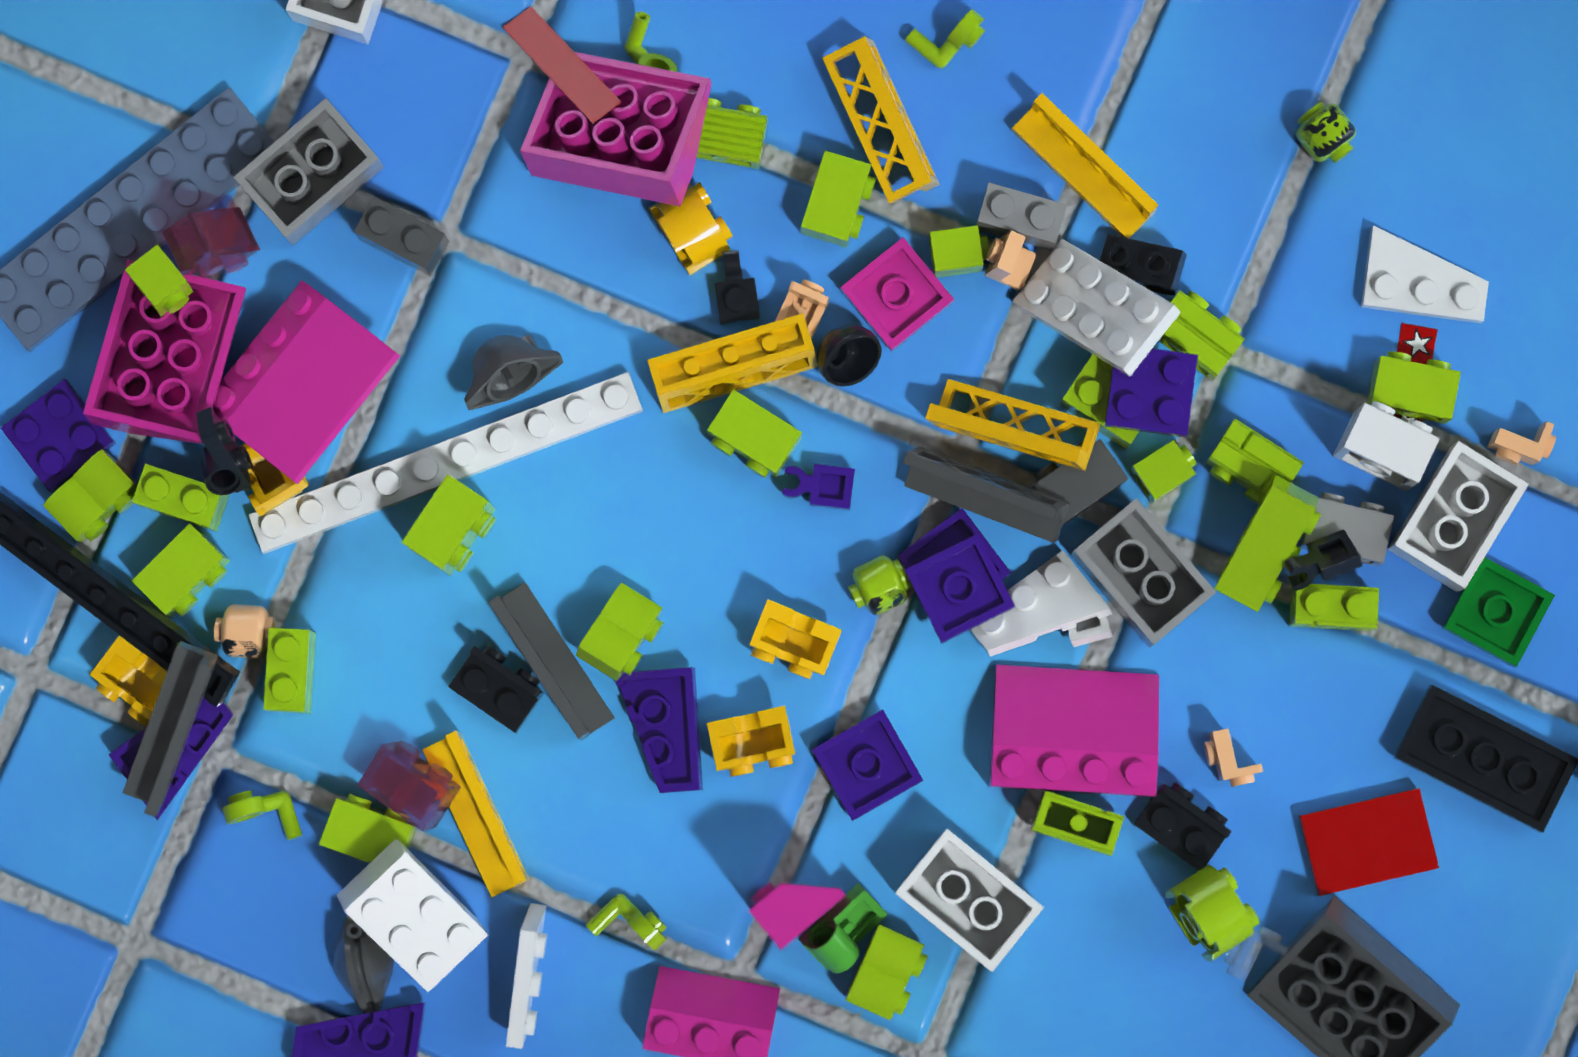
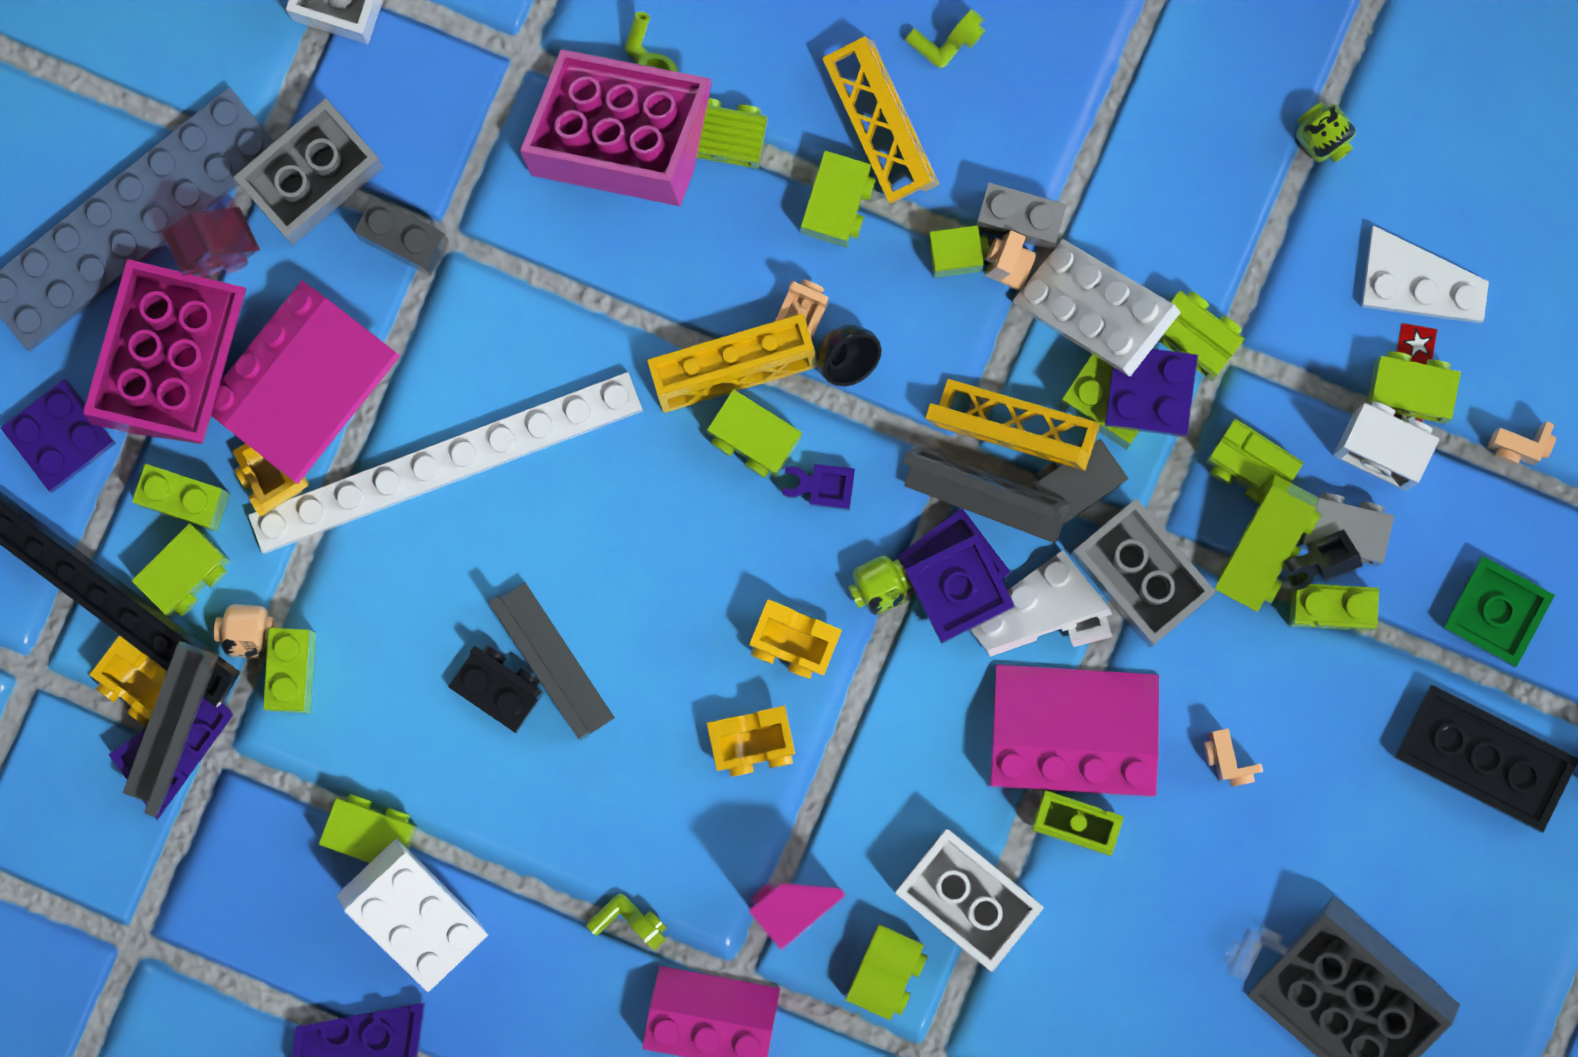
(92, 497): lime brick -> none
(160, 281): lime brick -> none
(222, 461): black plate -> none
(245, 807): lime plate -> none
(362, 966): dark grey hat -> none
(409, 784): clear pink brick -> none
(450, 526): lime brick -> none
(478, 817): yellow fence -> none
(508, 368): dark grey hat -> none
(527, 979): white wing -> none
(562, 65): sticker -> none
(619, 632): lime brick -> none
(667, 723): dark purple wing -> none
(692, 229): yellow cylinder -> none
(736, 296): black plate -> none
(838, 931): bright green plate -> none
(867, 765): dark purple plate -> none
(897, 294): dark pink plate -> none
(1084, 167): yellow fence -> none
(1145, 263): black plate -> none
(1164, 470): lime brick -> none
(1183, 826): black bracket -> none
(1212, 911): lime brick -> none
(1368, 842): red tile -> none
(1458, 516): white brick -> none

